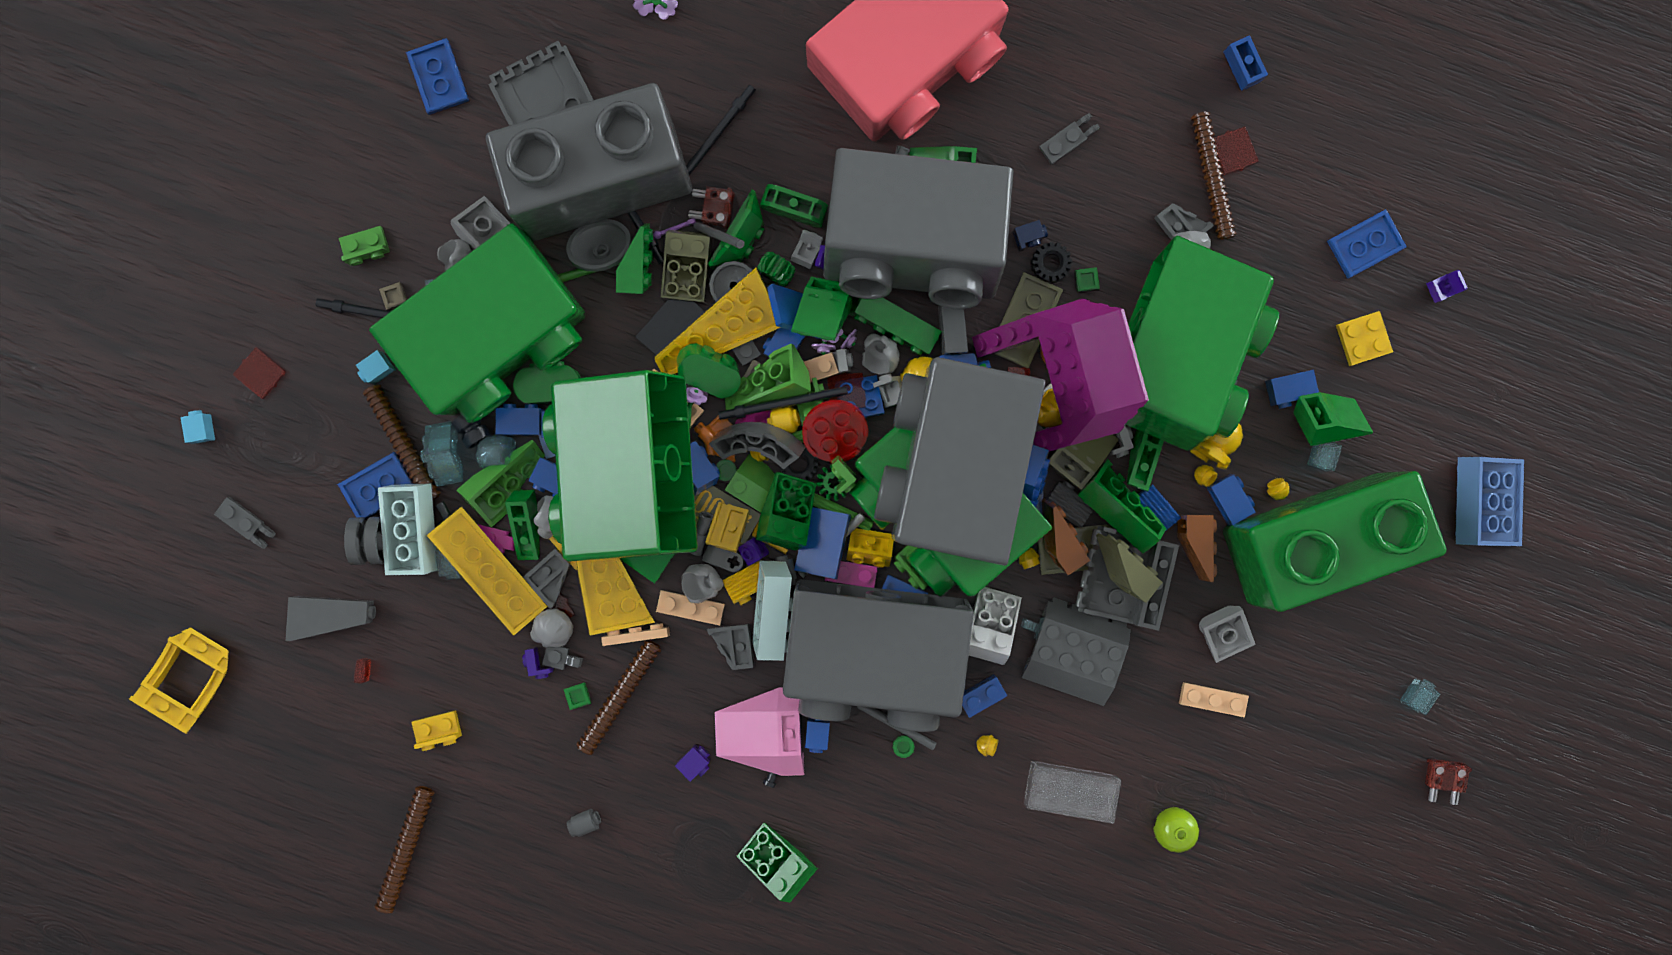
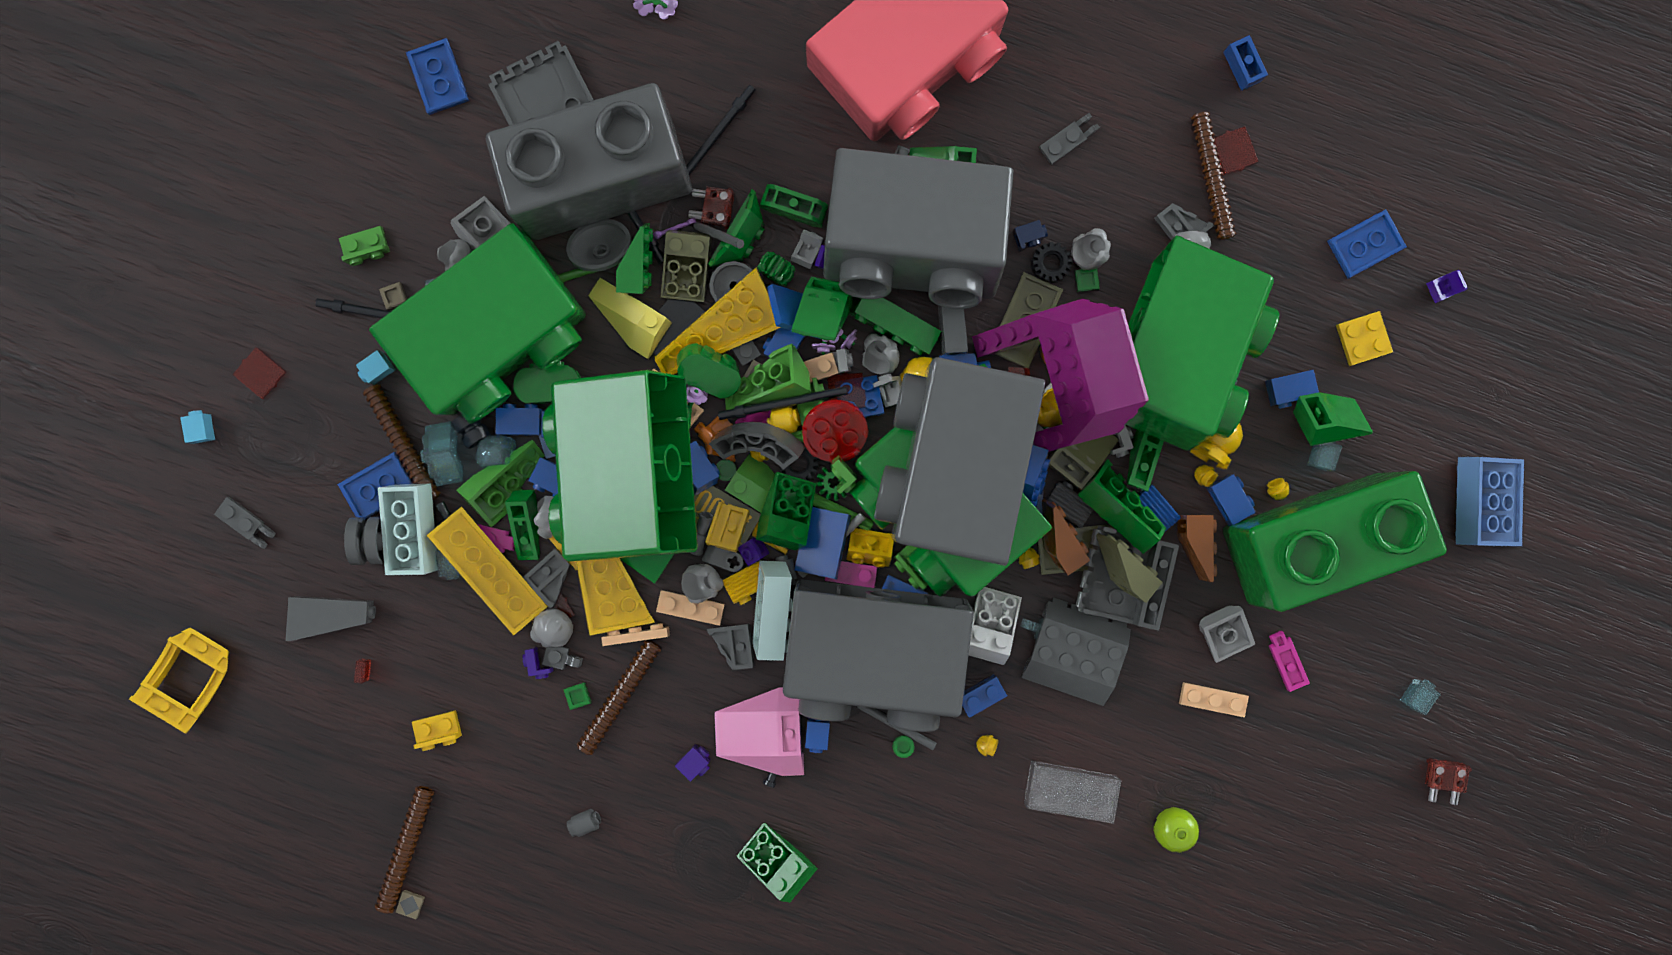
(410, 904): none -> dark tan tile
(633, 320): none -> light yellow wedge
(1091, 249): none -> light grey hair
(1287, 661): none -> dark pink hinge

